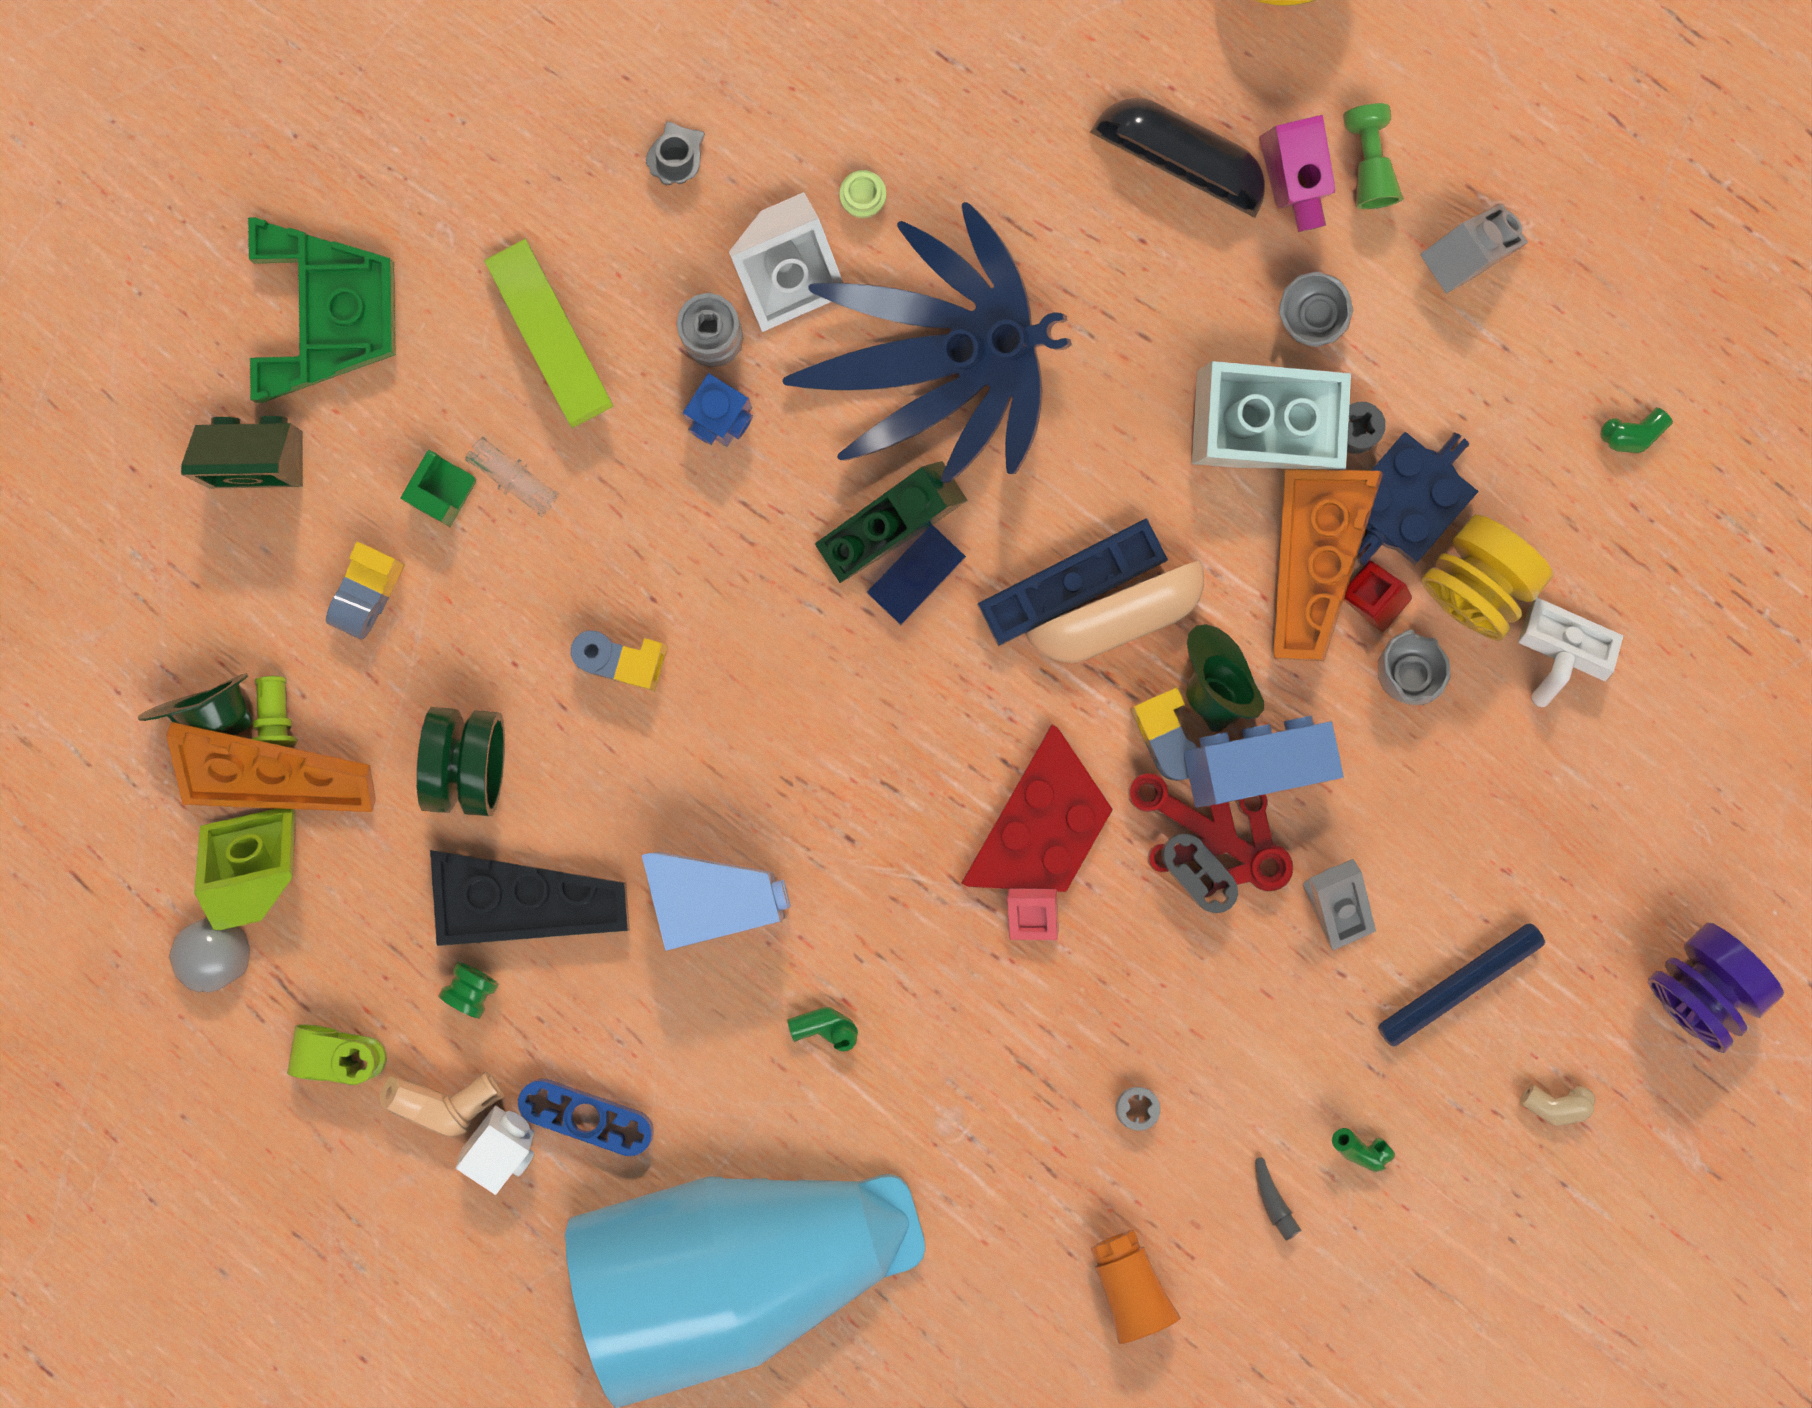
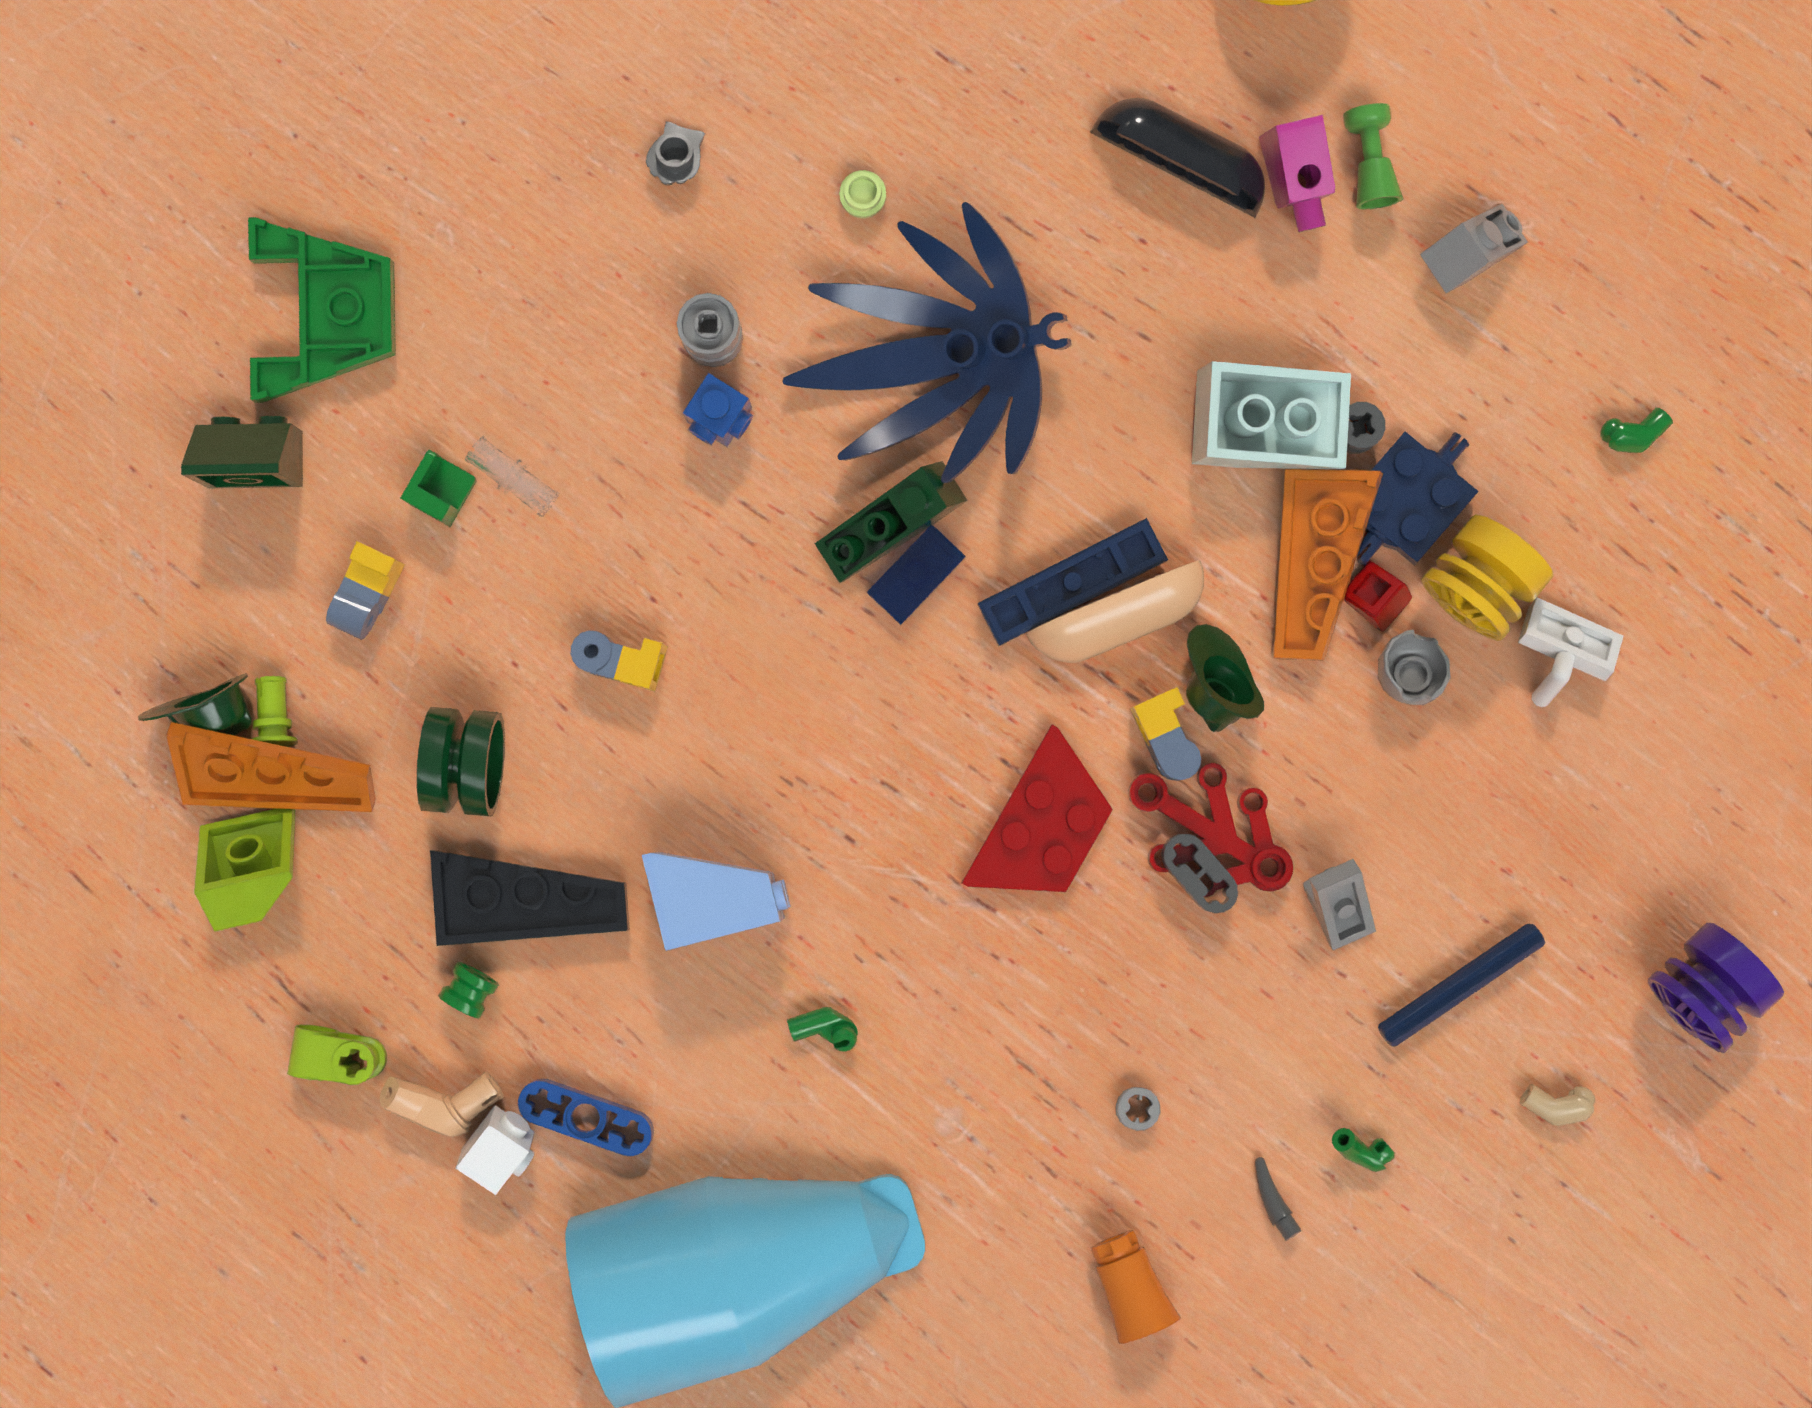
(209, 957): light grey hair -> none
(548, 333): lime slope -> none
(781, 258): white slope -> none
(1033, 914): coral plate -> none
(1262, 761): medium blue brick -> none
(1316, 309): light grey hair -> none

